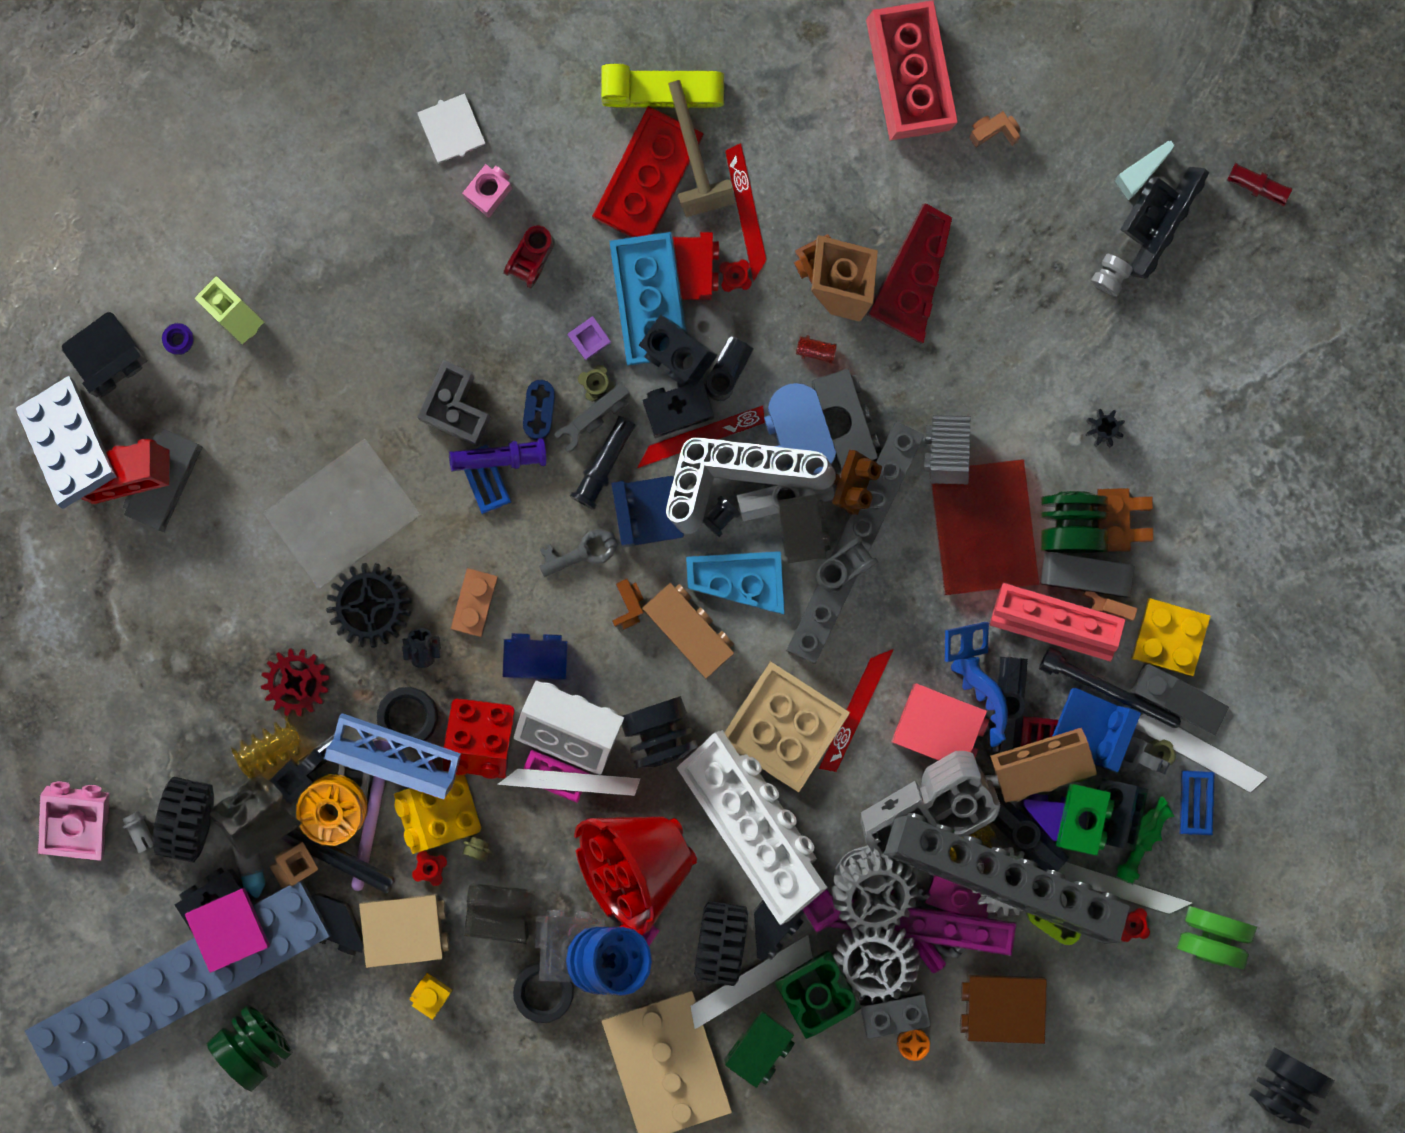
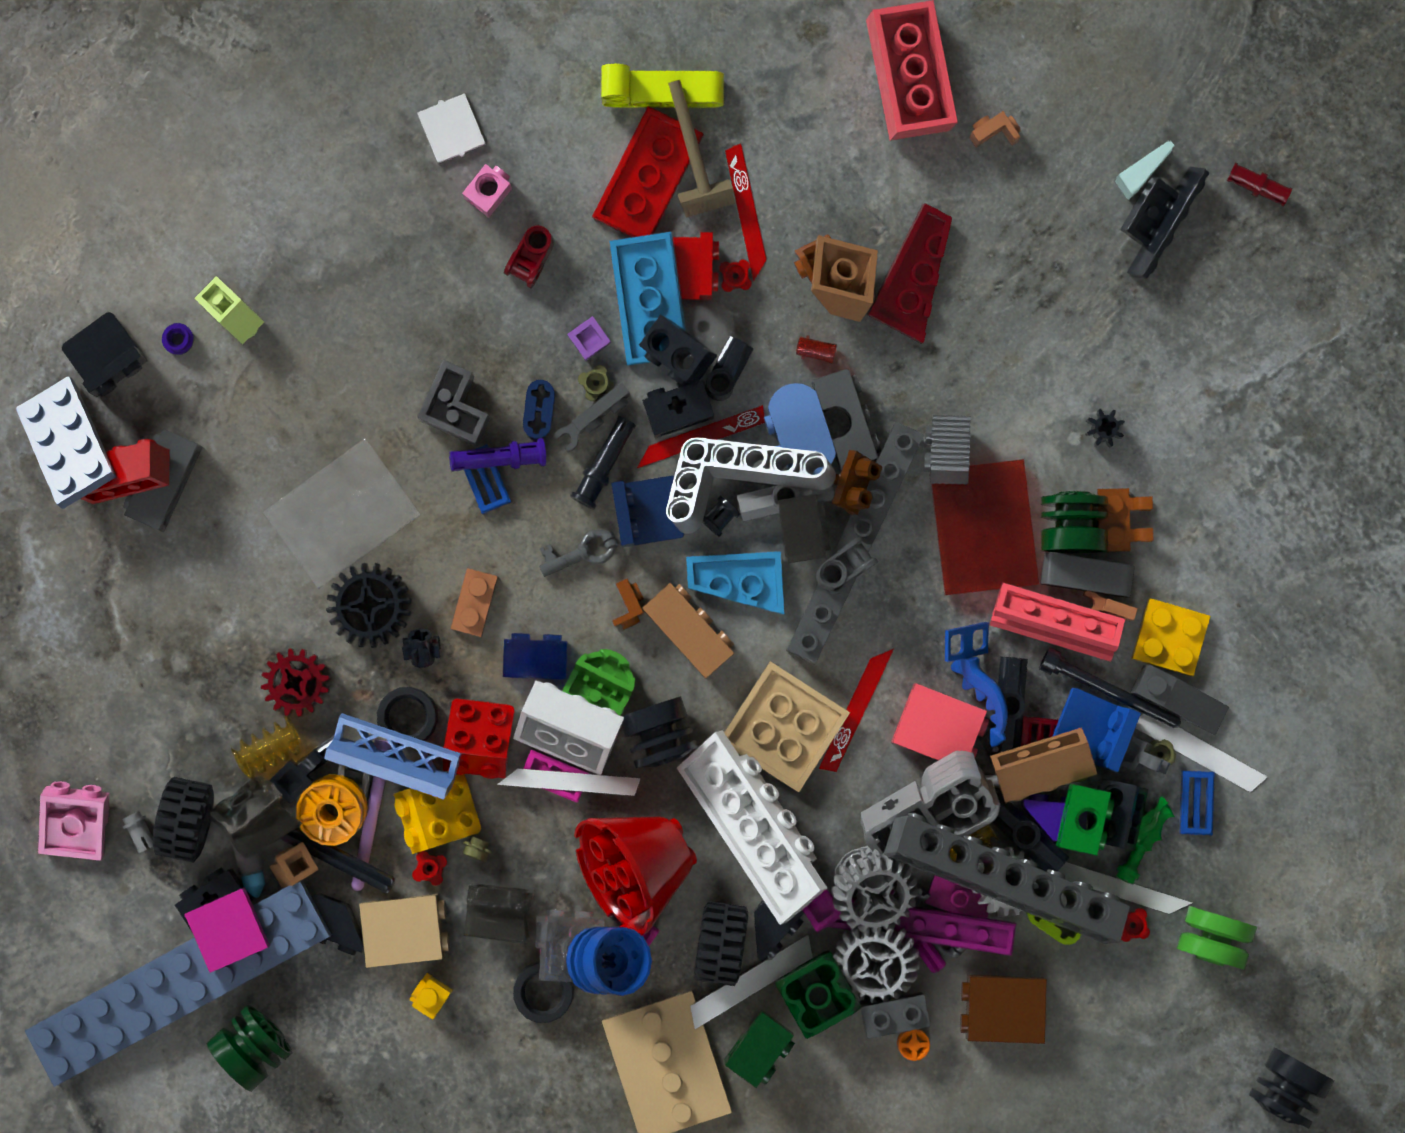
(602, 680): none -> bright green slope
(1111, 275): light grey wheel -> none

